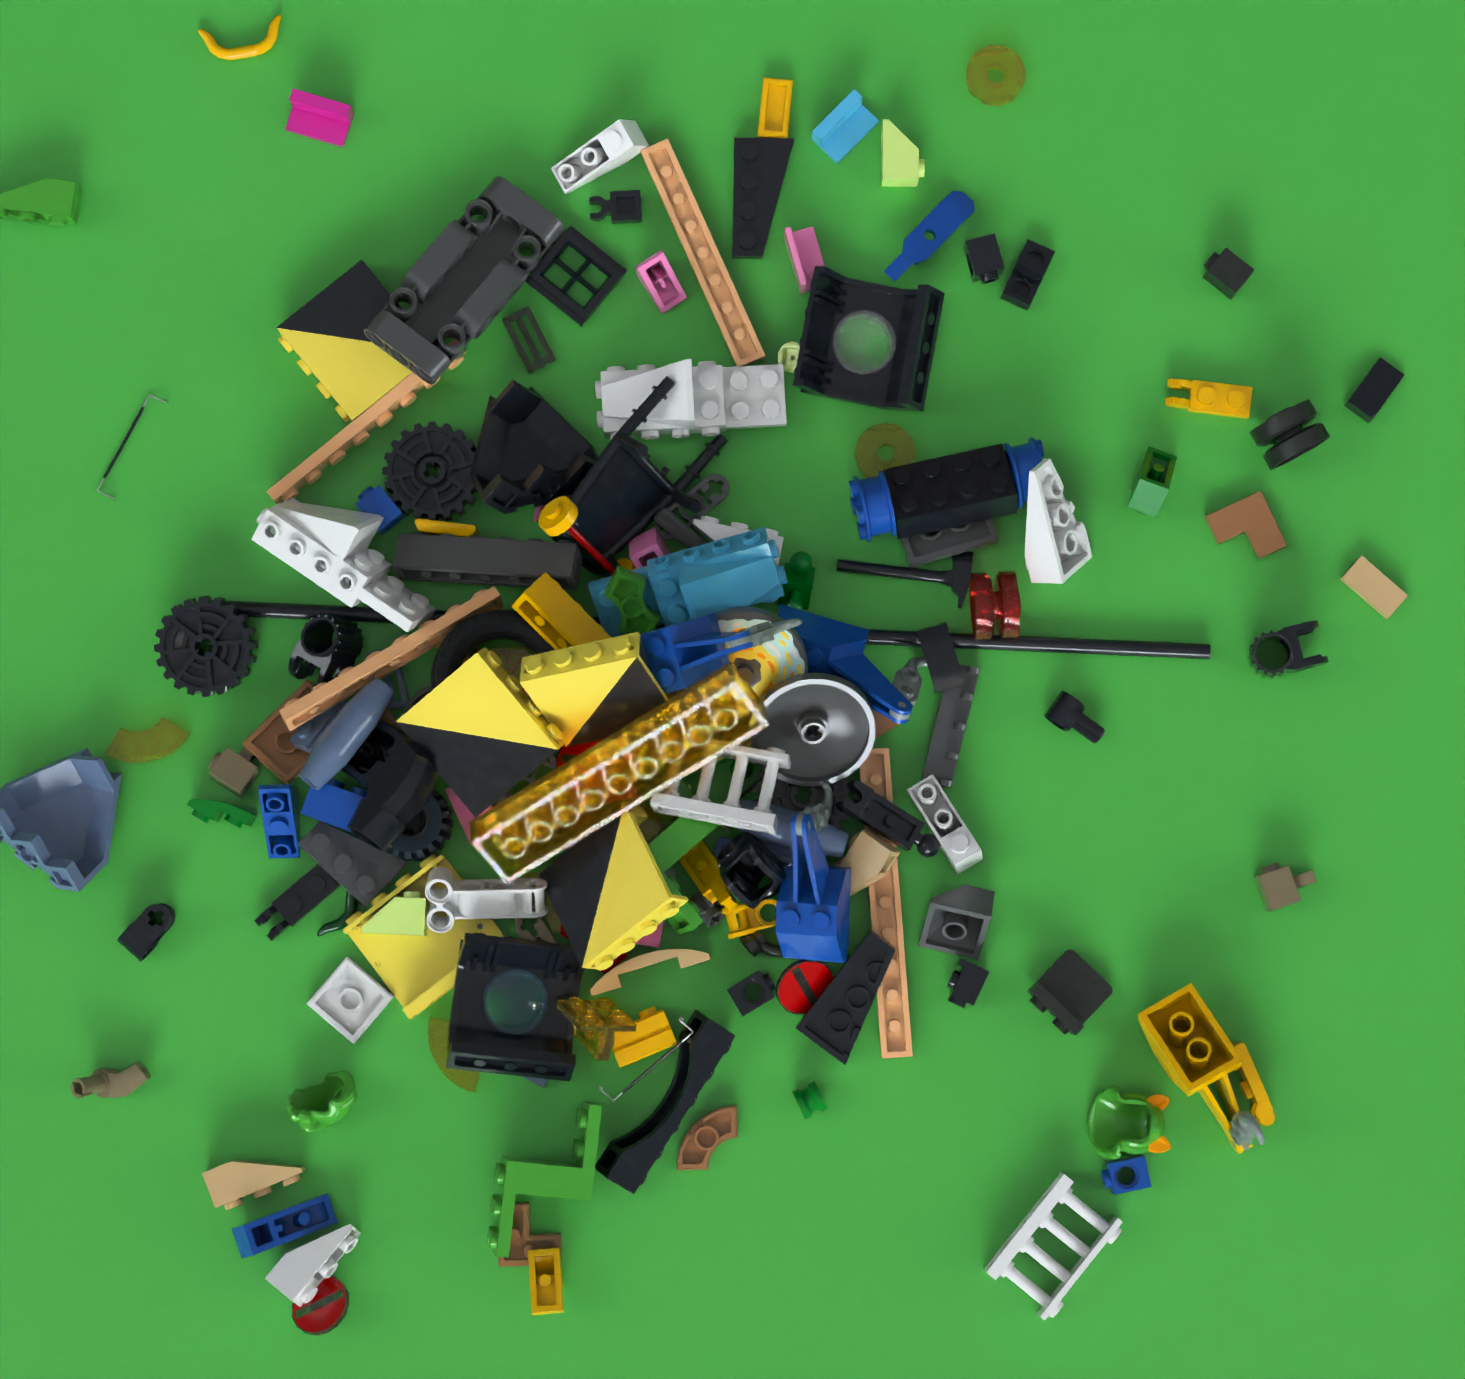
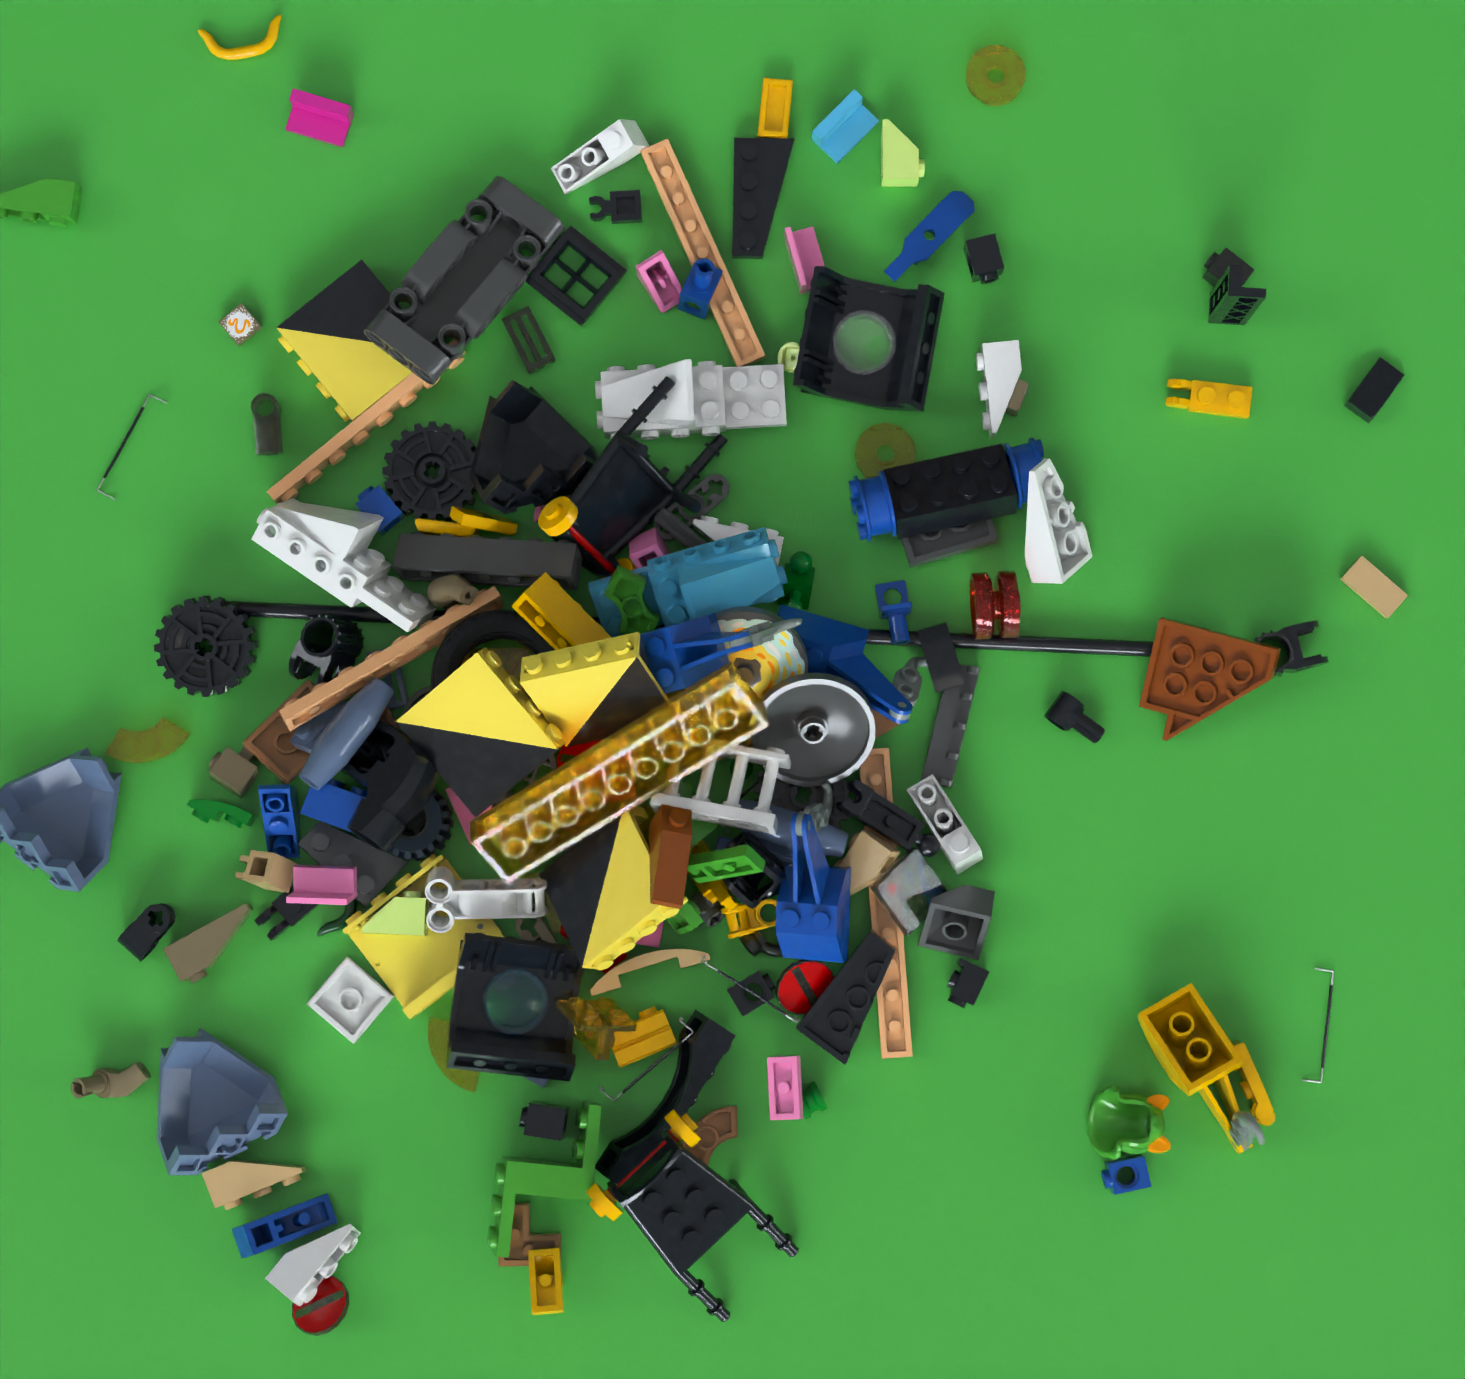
(203, 947): none -> dark tan slope
(212, 1103): none -> sand blue panel
(240, 324): none -> tile
(267, 428): none -> clear smoke piece
(267, 871): none -> tan brick
(323, 884): none -> bright pink panel
(323, 1103): bright green hair -> none
(451, 590): none -> dark tan arm
(483, 521): none -> yellow tile
(544, 1120): none -> black brick
(669, 855): none -> dark orange slope
(683, 1207): none -> black piece
(699, 287): none -> blue bracket
(725, 863): none -> bright green plate
(749, 990): none -> black piece
(785, 1087): none -> bright pink panel
(895, 613): none -> blue bracket
(908, 889): none -> clear smoke tile
(957, 578): black piece -> none
(1000, 371): none -> white slope
(1017, 397): none -> dark tan tile
(1027, 274): black slope -> none
(1041, 1217): white fence -> none
(1070, 992): pearl dark grey bracket -> none
(1152, 482): green slope -> none
(1201, 672): none -> dark orange wing
(1231, 302): none -> black fence
(1253, 518): medium nougat tile -> none
(1279, 887): dark tan brick -> none
(1290, 435): pearl dark grey wheel -> none
(1326, 1027): none -> black piece

